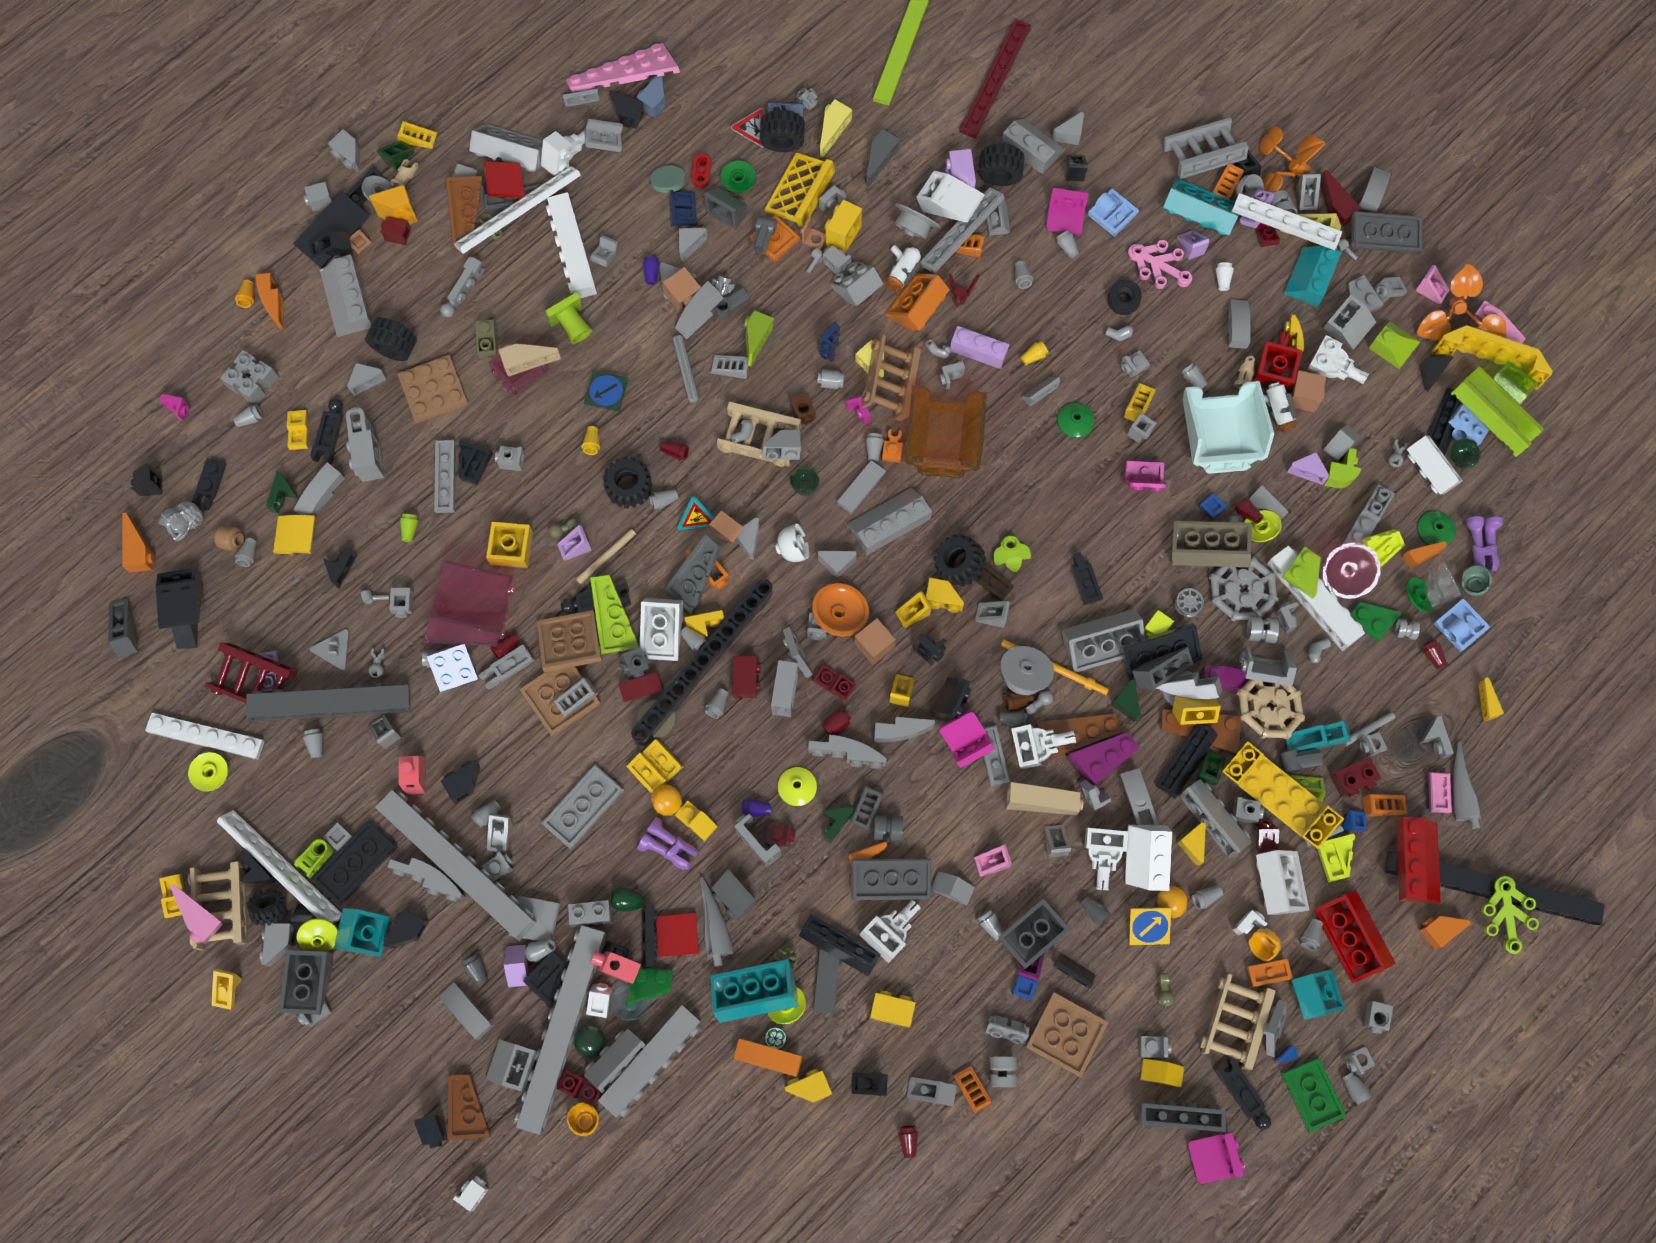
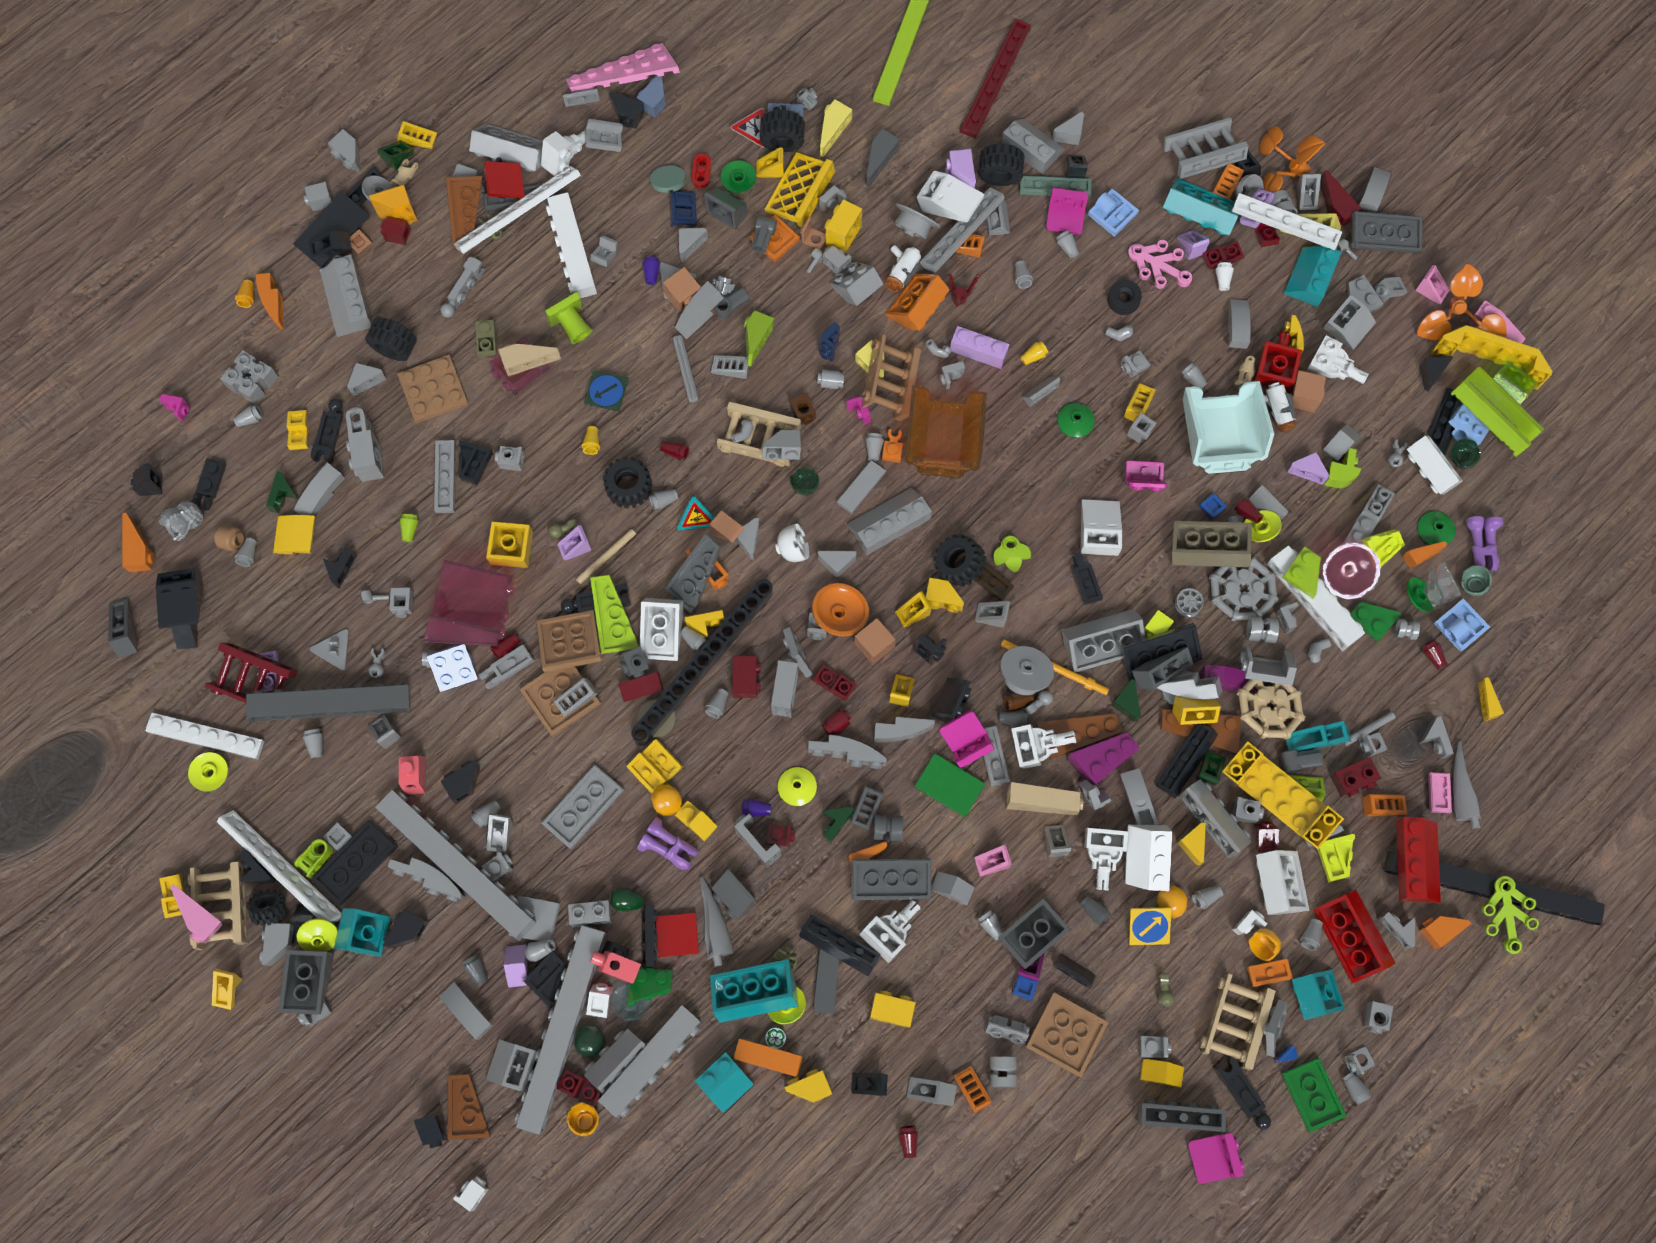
(724, 1082): none -> teal slope
(771, 165): none -> yellow slope
(949, 785): none -> green tile
(1043, 185): none -> sand green tile
(1101, 527): none -> white slope
(1229, 253): none -> dark red slope
(1355, 821): blue slope -> none
(1394, 345): lime slope -> none
(1402, 933): none -> light grey slope

